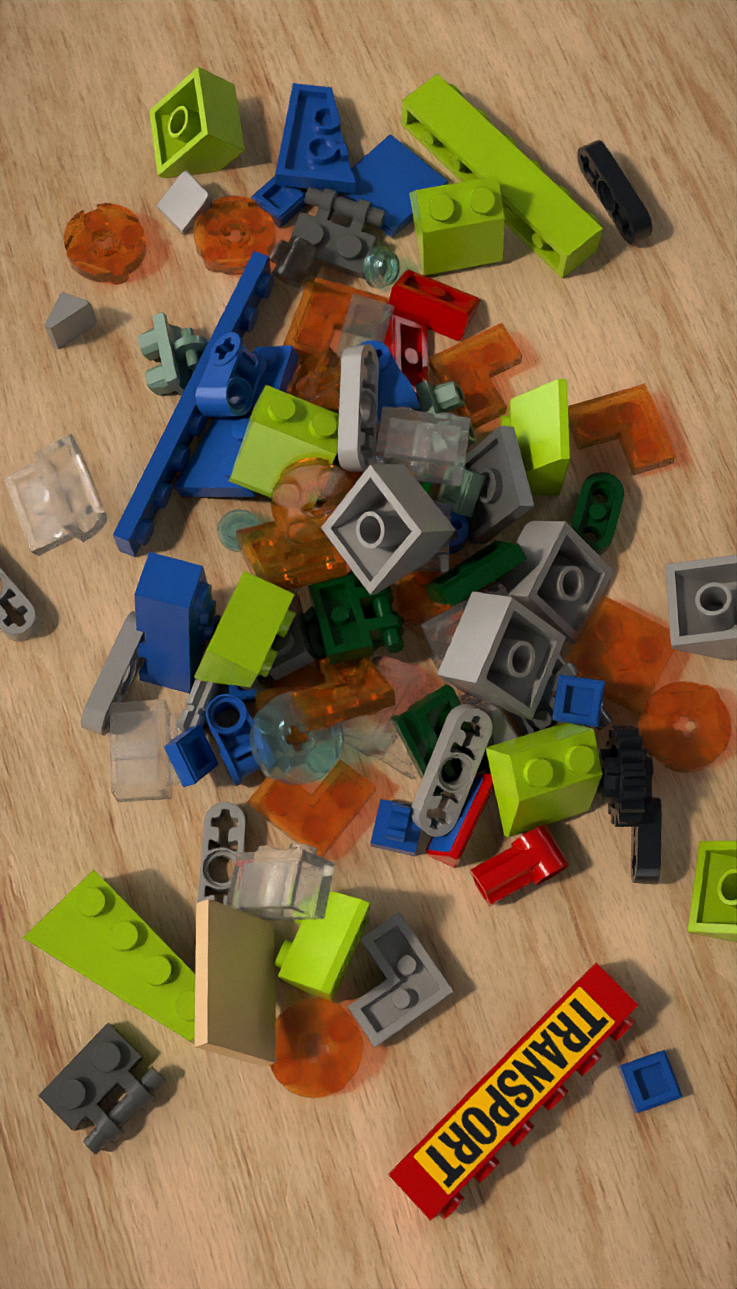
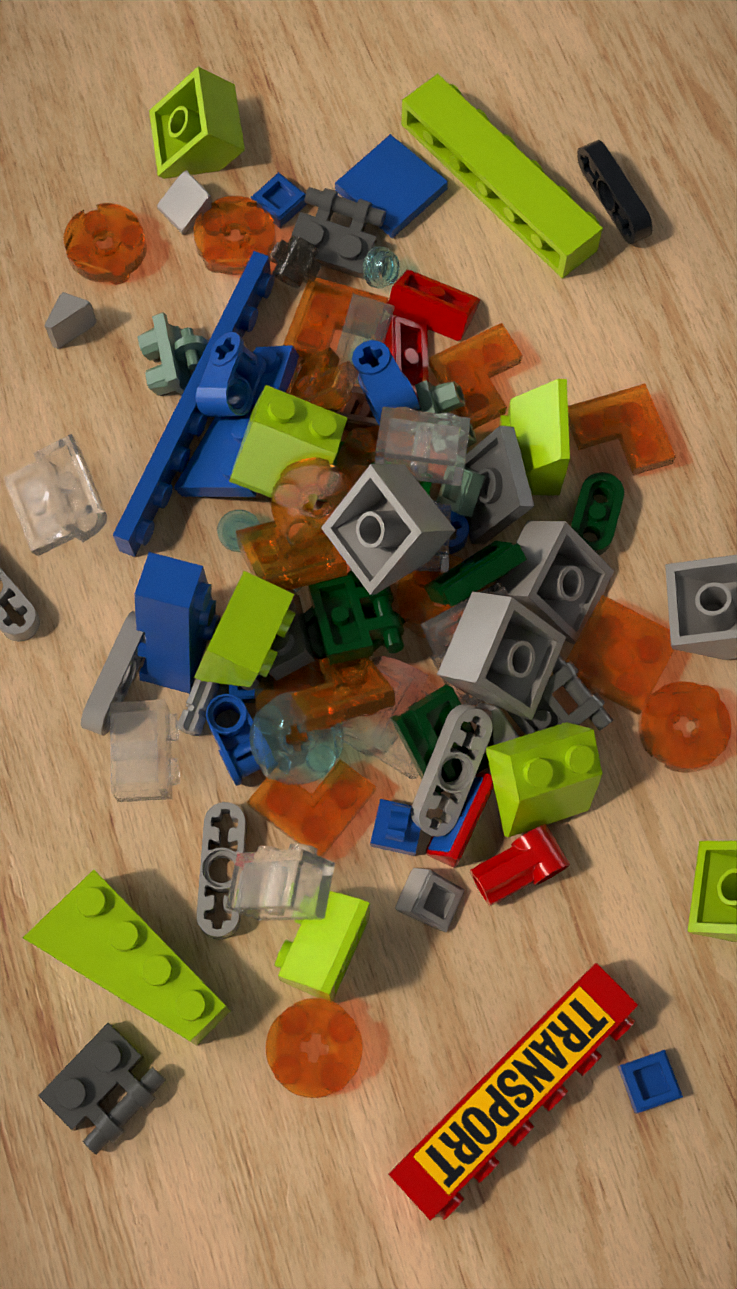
(191, 755): blue tile -> none
(235, 984): tan tile -> none
(313, 143): blue wing -> none
(358, 408): light grey beam -> none
(410, 986): light grey plate -> none
(429, 898): none -> light grey slope
(459, 224): lime slope -> none
(578, 700): blue tile -> none
(626, 776): black gear -> none
(647, 845): black beam -> none

